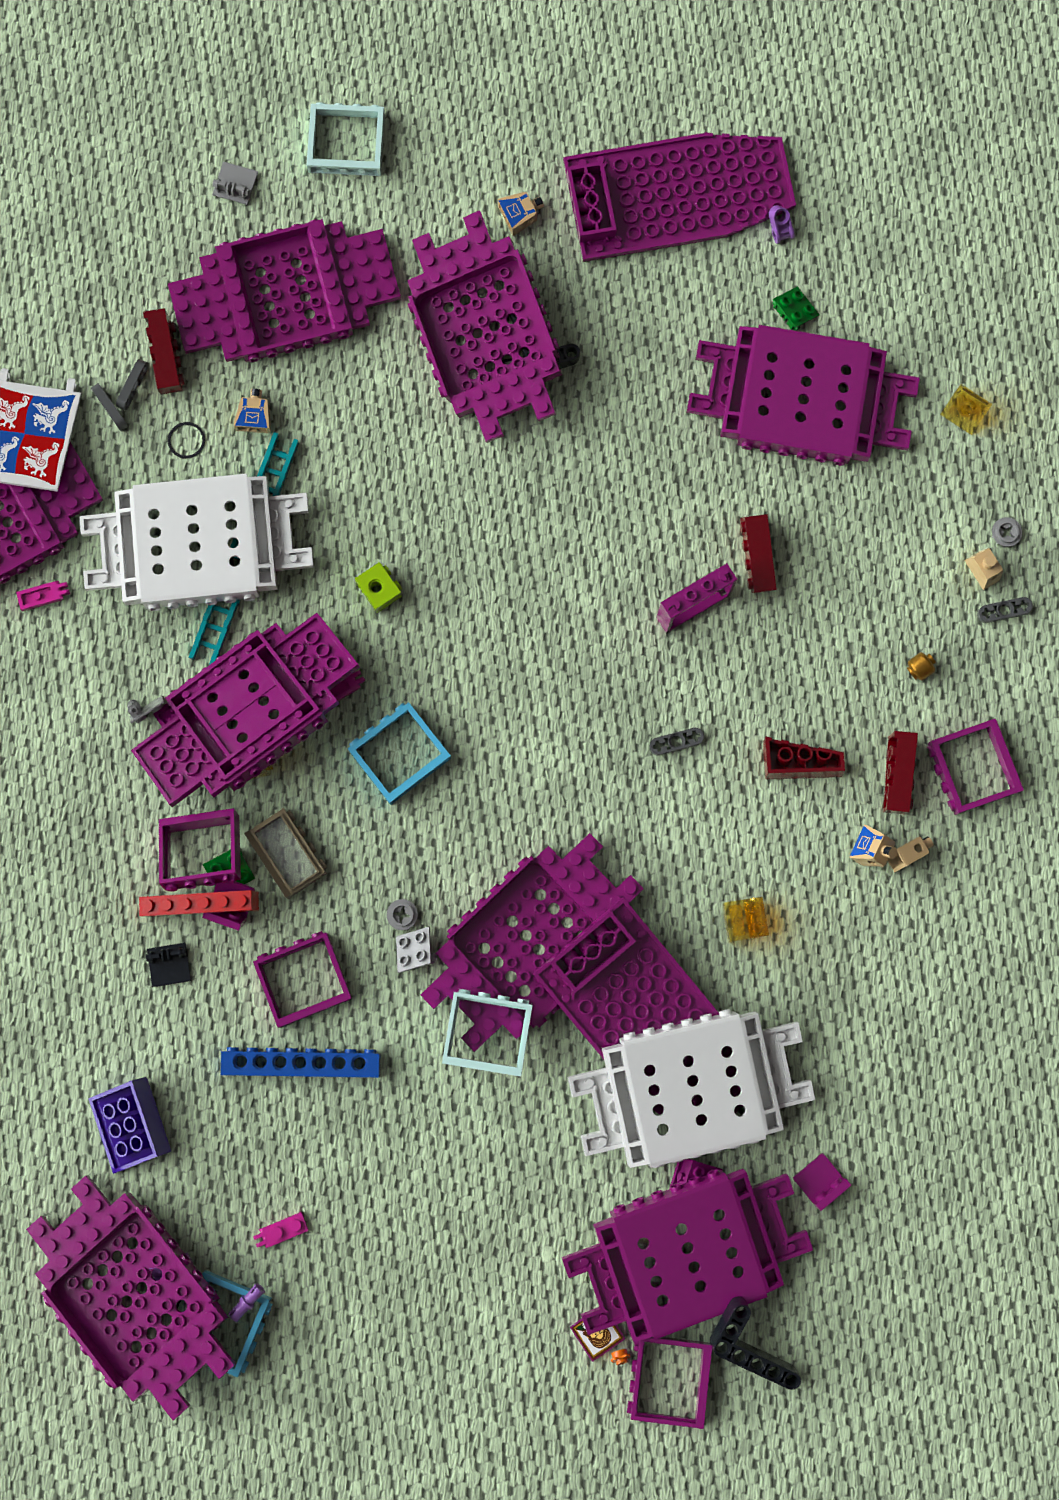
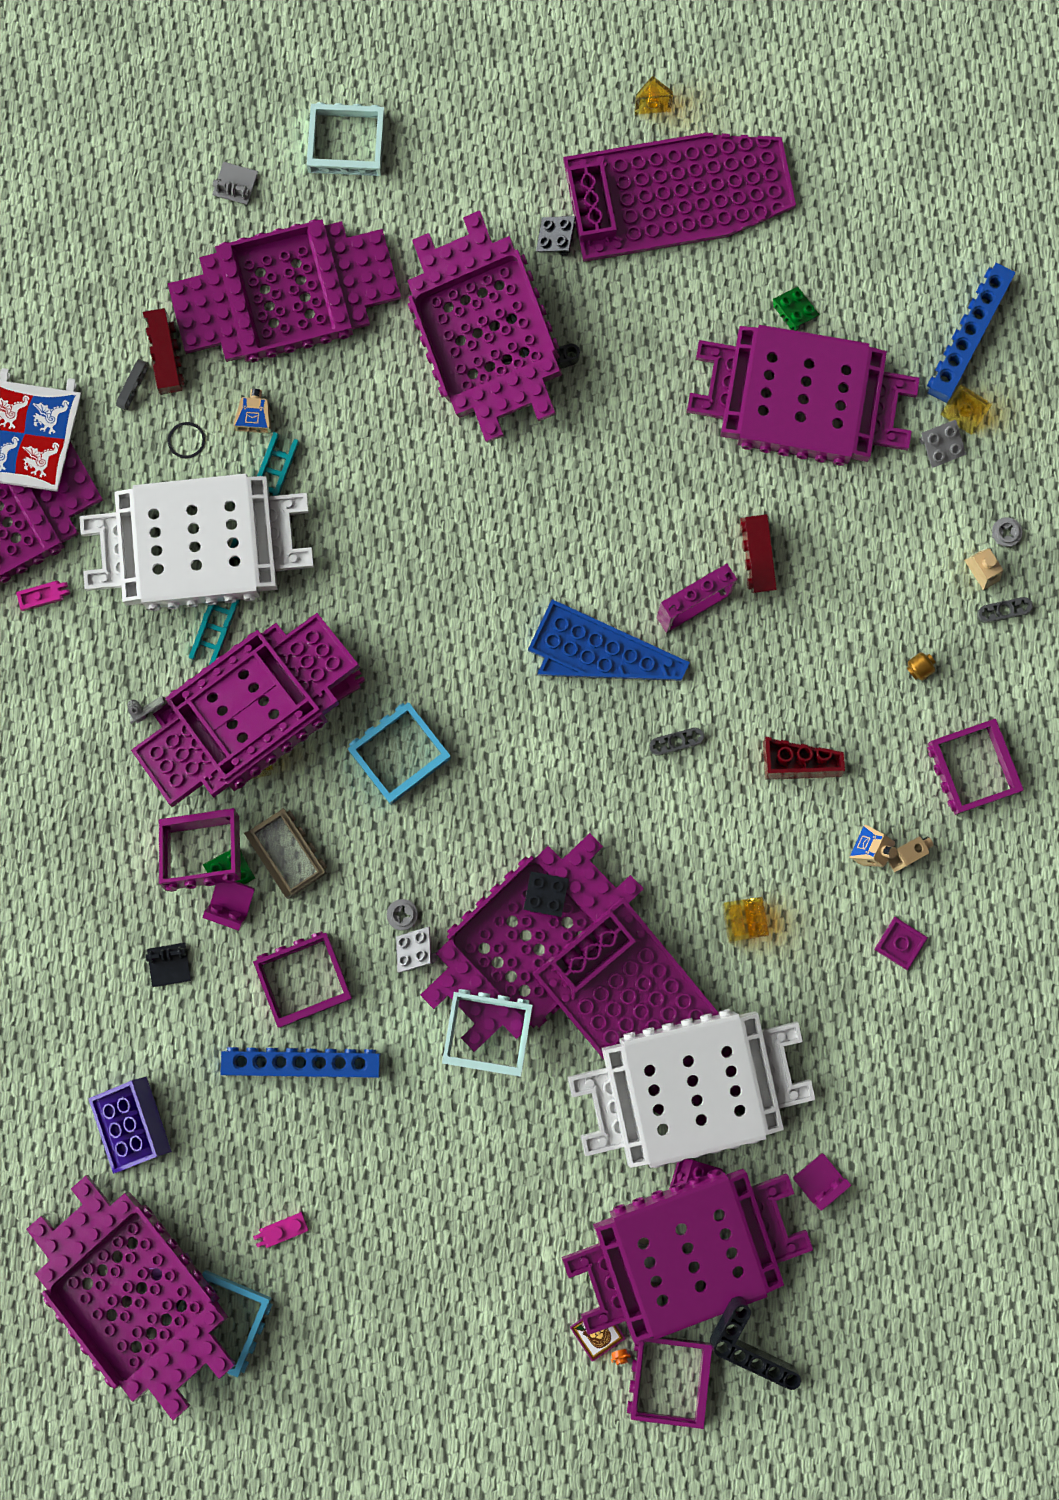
(109, 407): dark grey beam -> none
(199, 903): red arch -> none
(246, 1302): medium lavender pin -> none
(379, 576): lime brick -> none
(519, 211): torso -> none
(546, 894): none -> black hinge
(556, 234): none -> hinge
(591, 649): none -> blue wing
(653, 98): none -> clear yellow slope
(782, 227): medium lavender piece -> none
(900, 772): dark red wedge -> none
(901, 943): none -> magenta tile
(943, 443): none -> light grey hinge
(1001, 277): none -> blue brick

